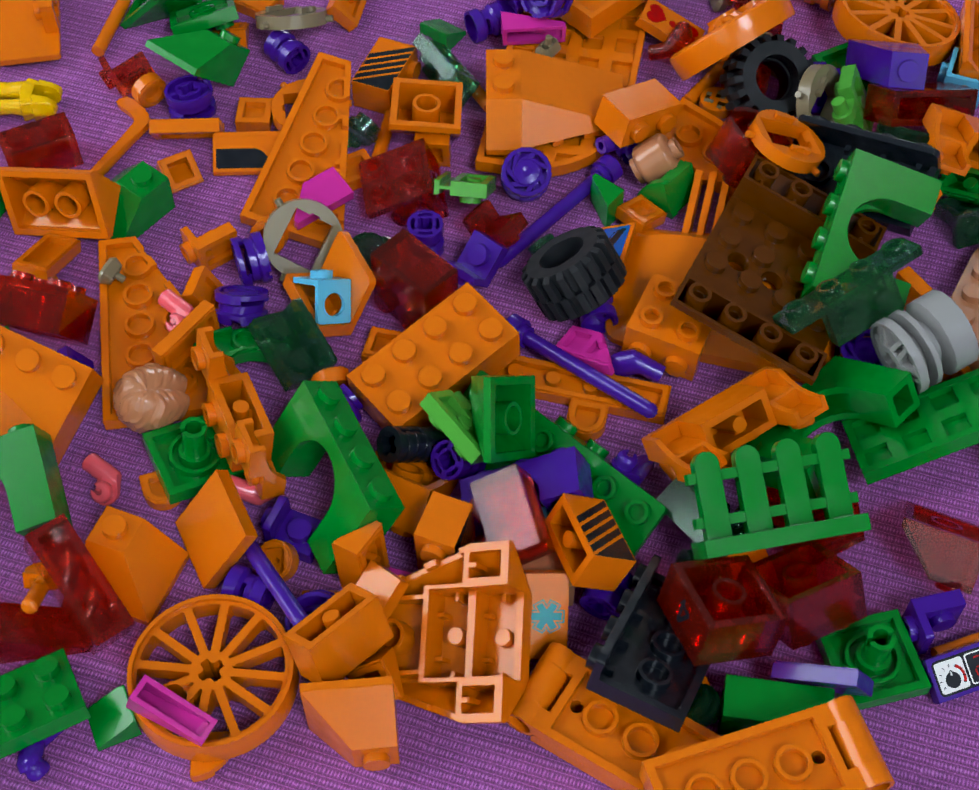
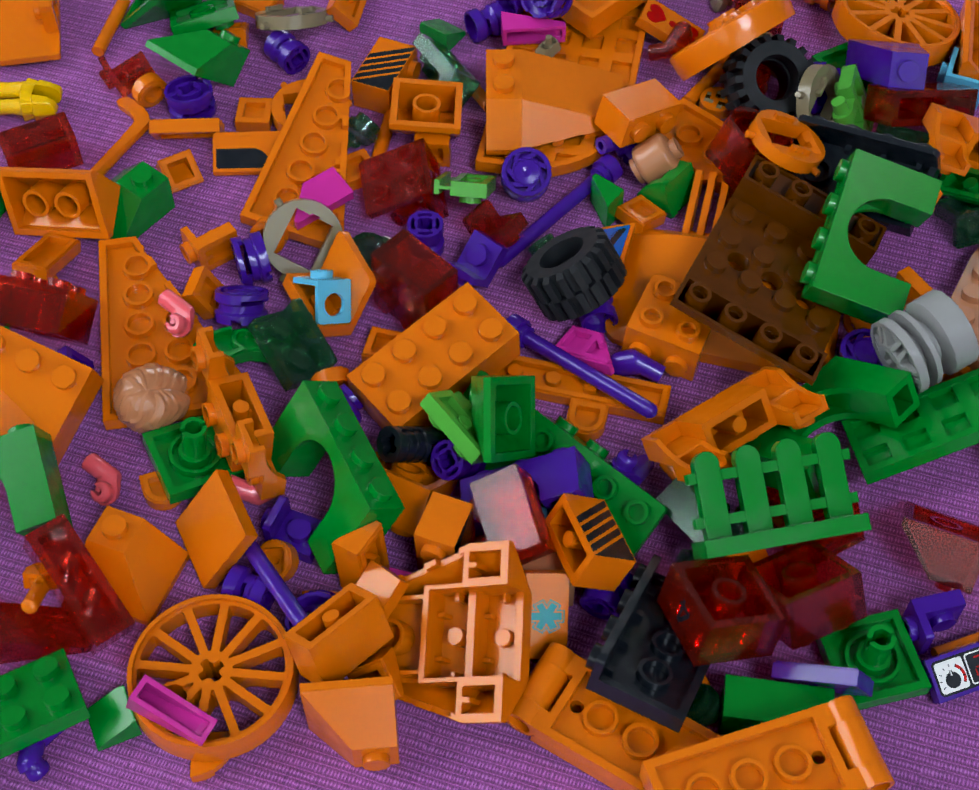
(111, 271): dark tan rock -> none
(176, 346): orange tile -> none
(854, 297): clear green bracket -> none

